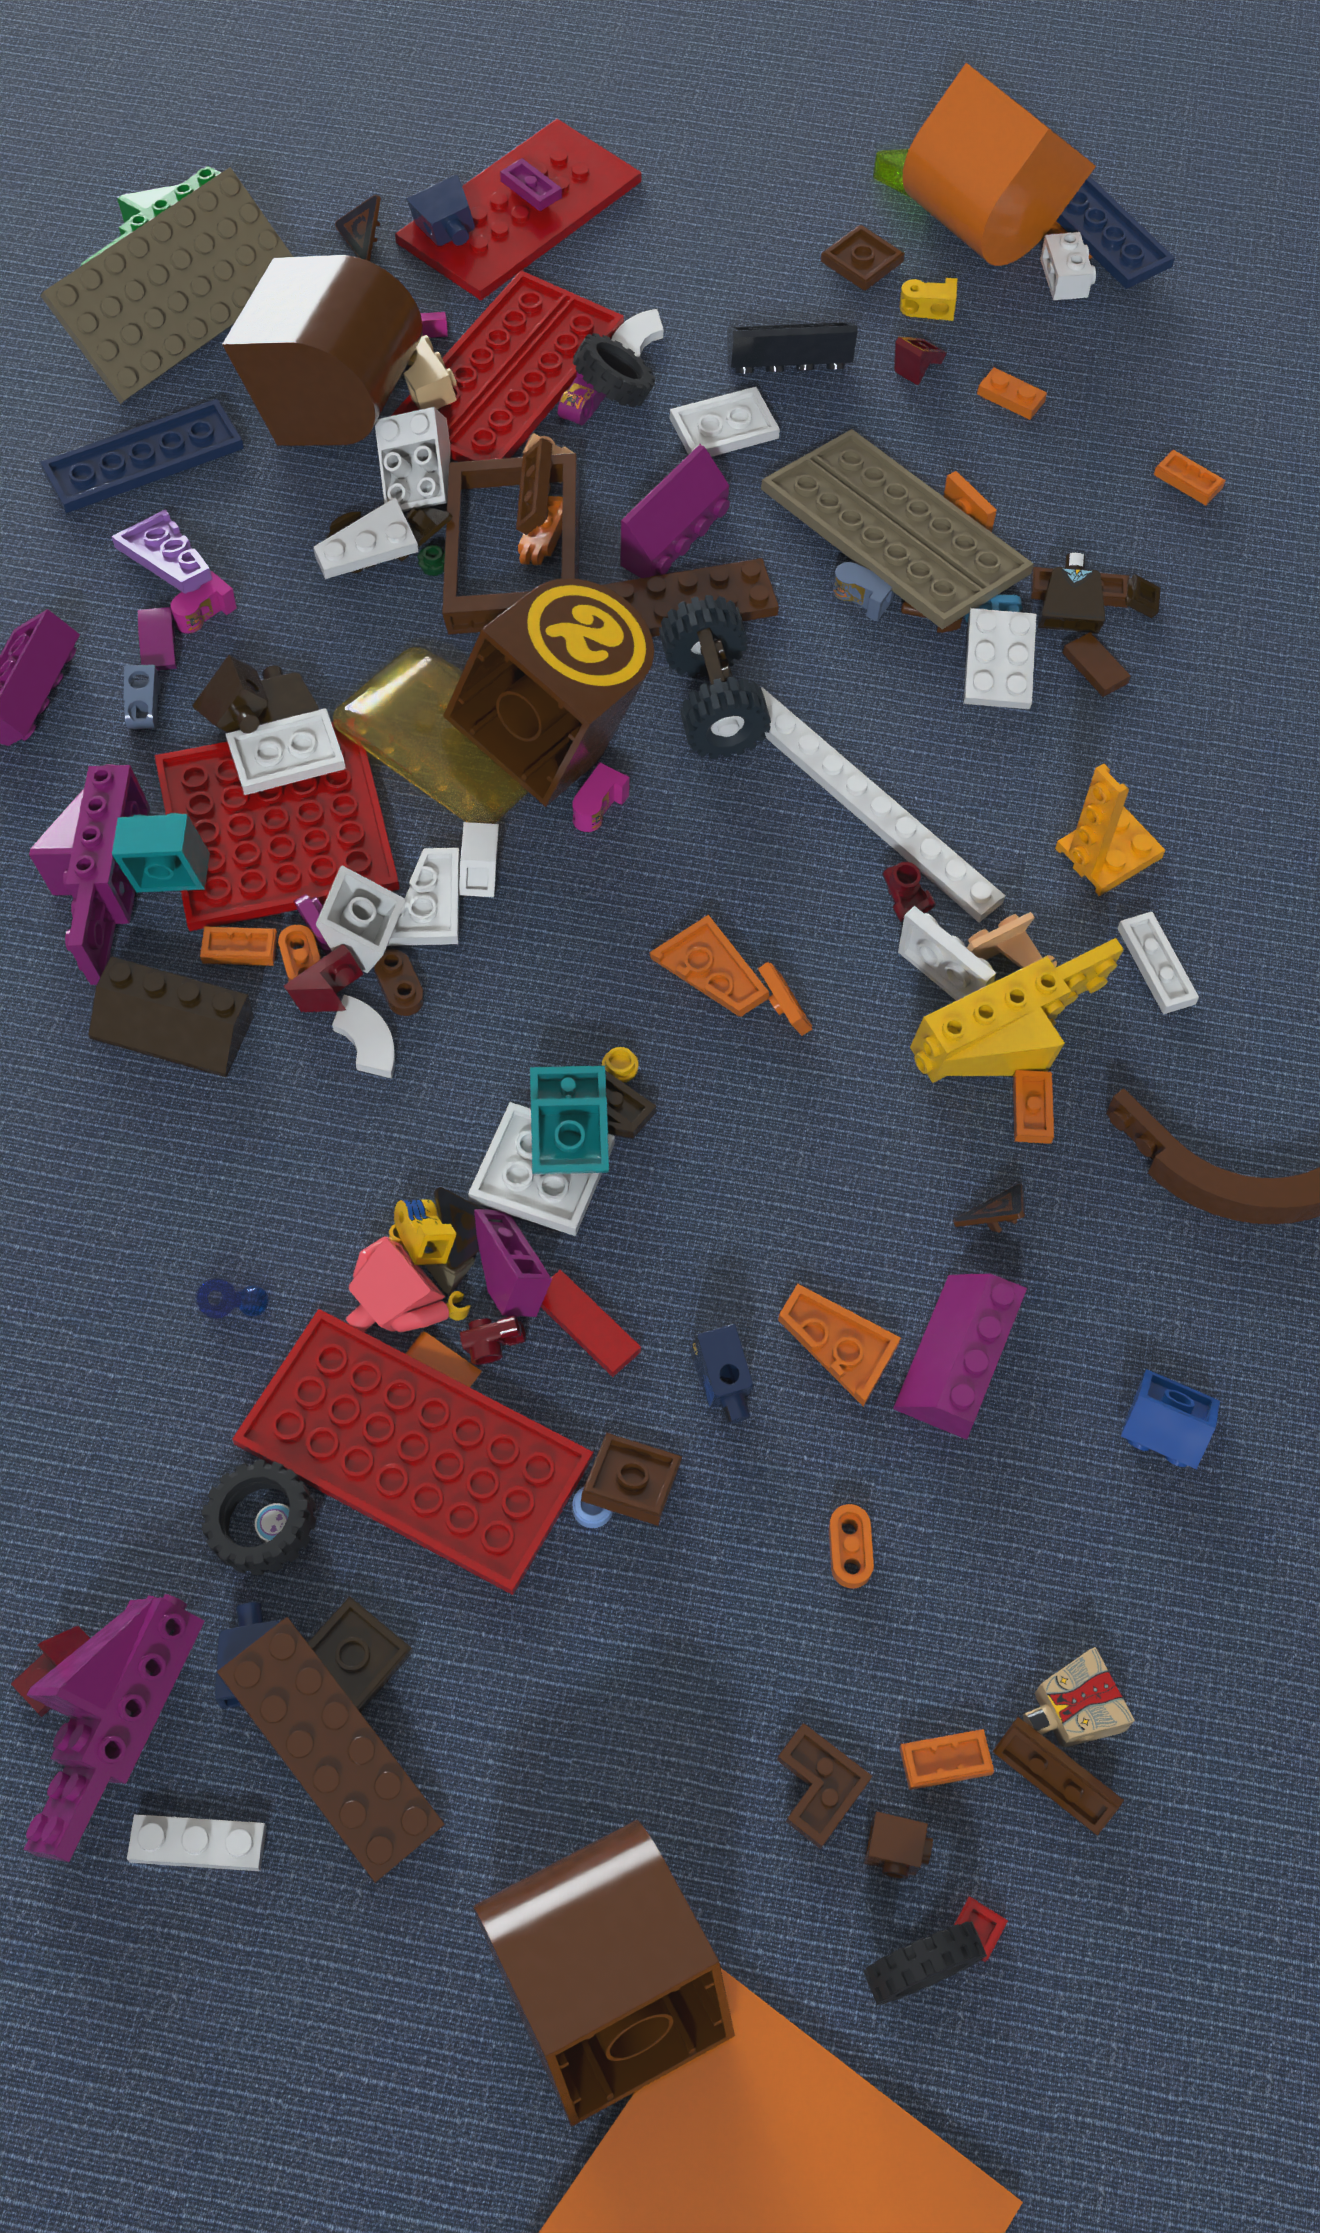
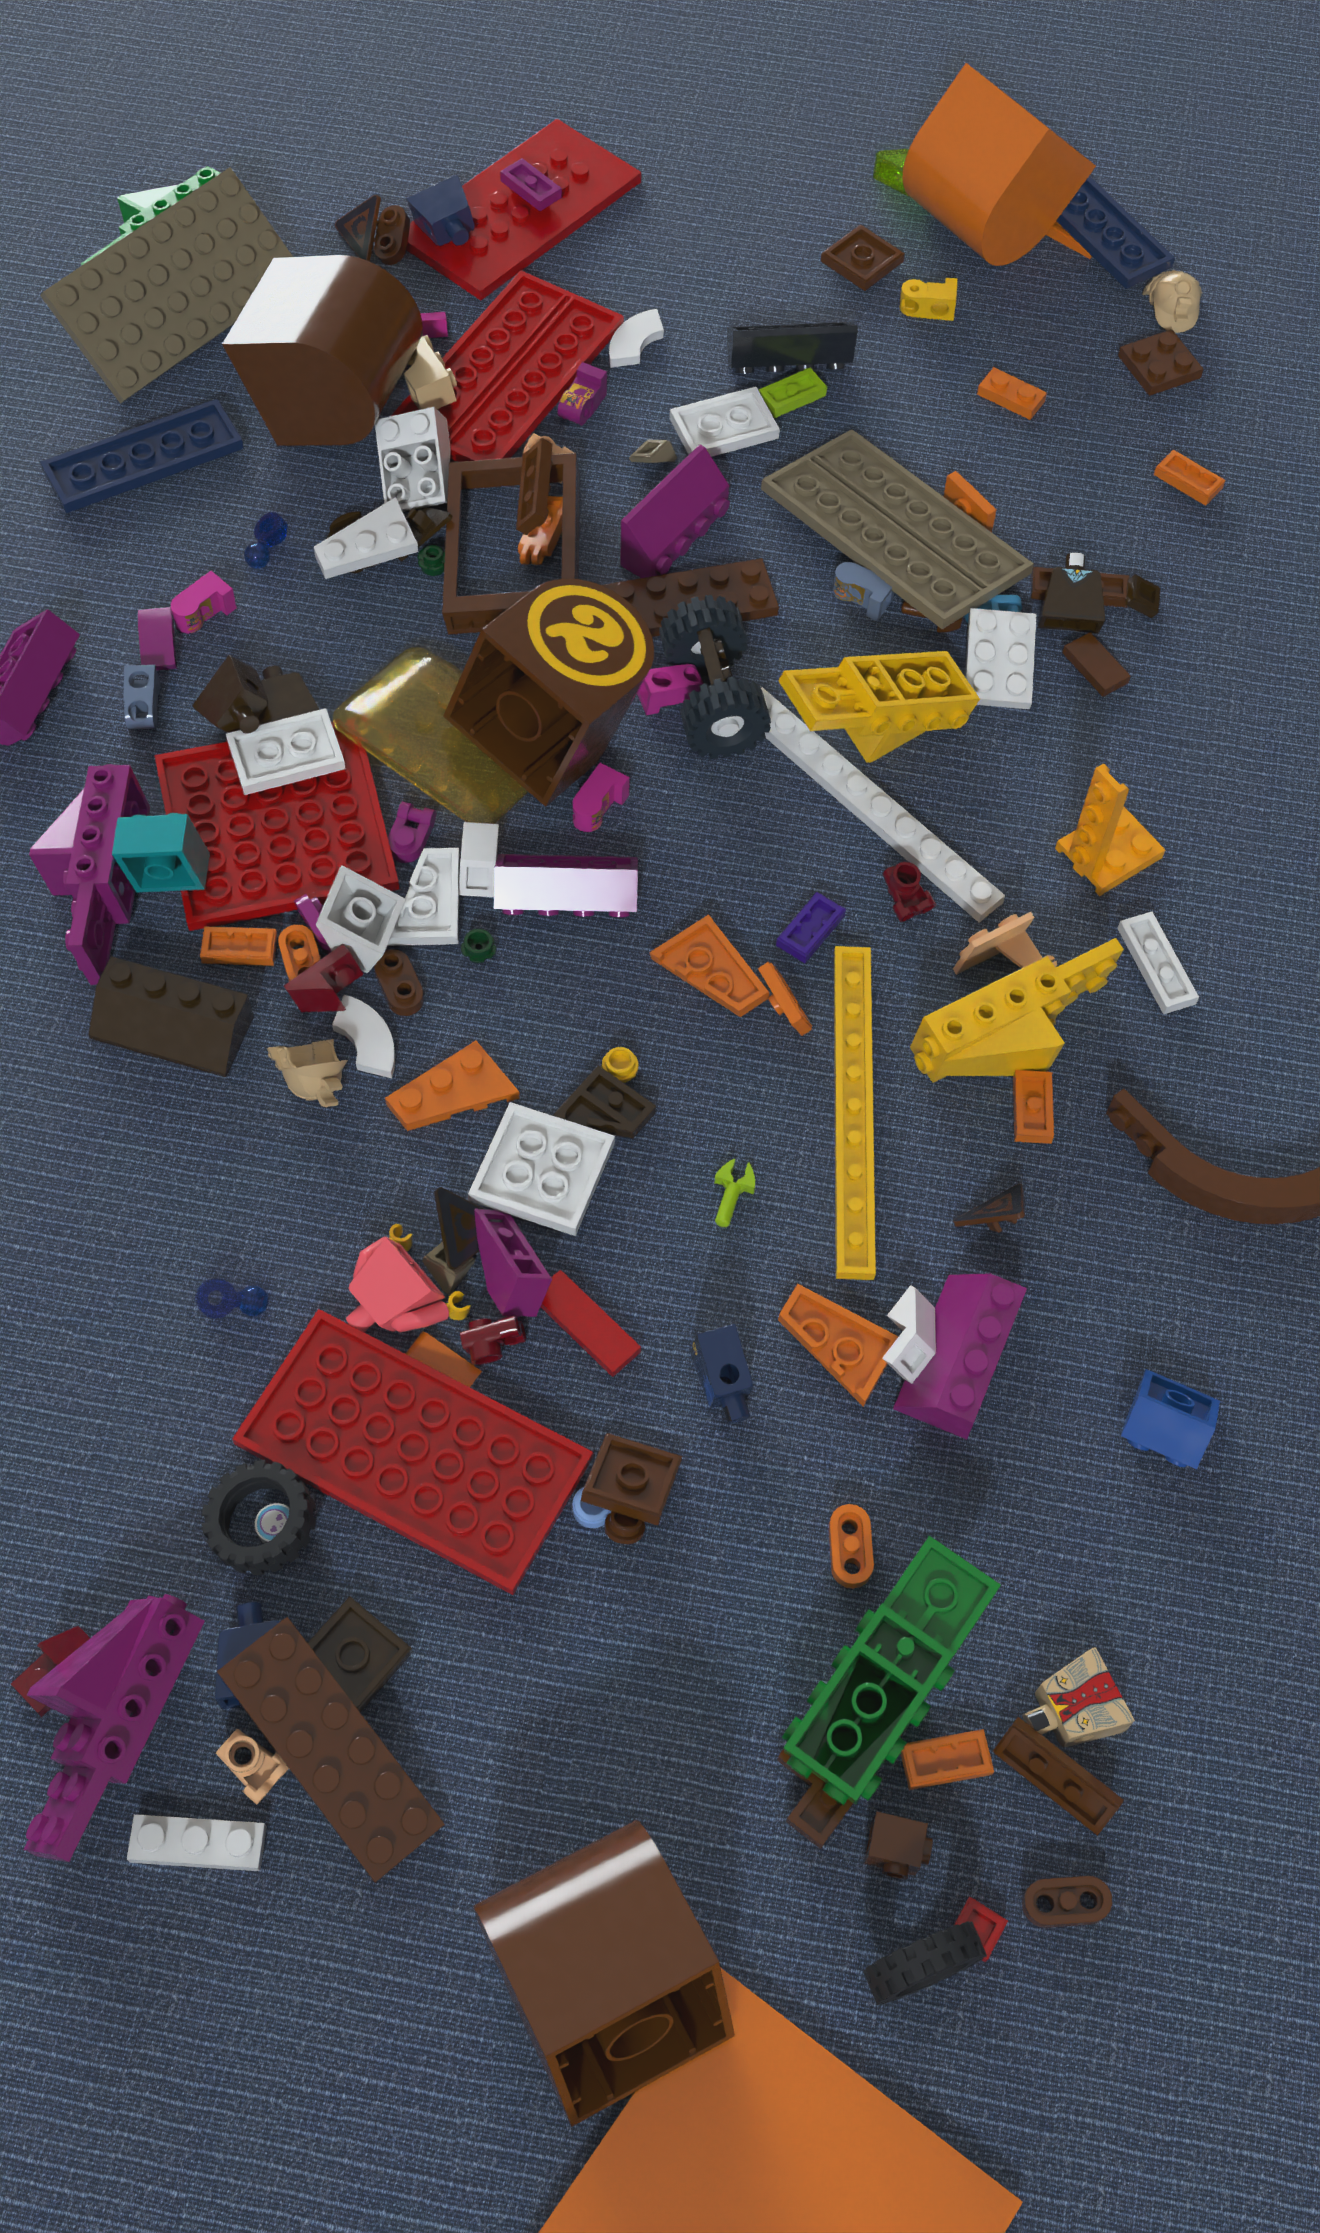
(164, 551): medium lavender wing -> none
(260, 1772): none -> light nougat plate
(269, 531): none -> clear blue plate
(310, 1070): none -> tan helmet
(392, 230): none -> reddish brown plate
(408, 842): none -> magenta plate
(421, 1227): yellow leg -> none
(453, 1086): none -> orange wing
(477, 938): none -> dark green plate
(565, 884): none -> slope
(569, 1120): teal slope -> none
(613, 370): black tyre -> none
(623, 1528): none -> reddish brown plate
(654, 451): none -> dark tan slope
(668, 686): none -> dark pink leg
(732, 1190): none -> lime bar
(793, 392): none -> lime plate
(810, 927): none -> dark purple plate
(853, 1115): none -> yellow plate
(883, 698): none -> yellow wedge
(888, 1674): none -> green wedge
(914, 357): dark red slope -> none
(918, 1340): none -> white slope
(942, 956): white plate -> none
(1065, 1901): none -> reddish brown plate
(1067, 266): white brick -> none
(1160, 362): none -> reddish brown plate
(1174, 300): none -> tan helmet

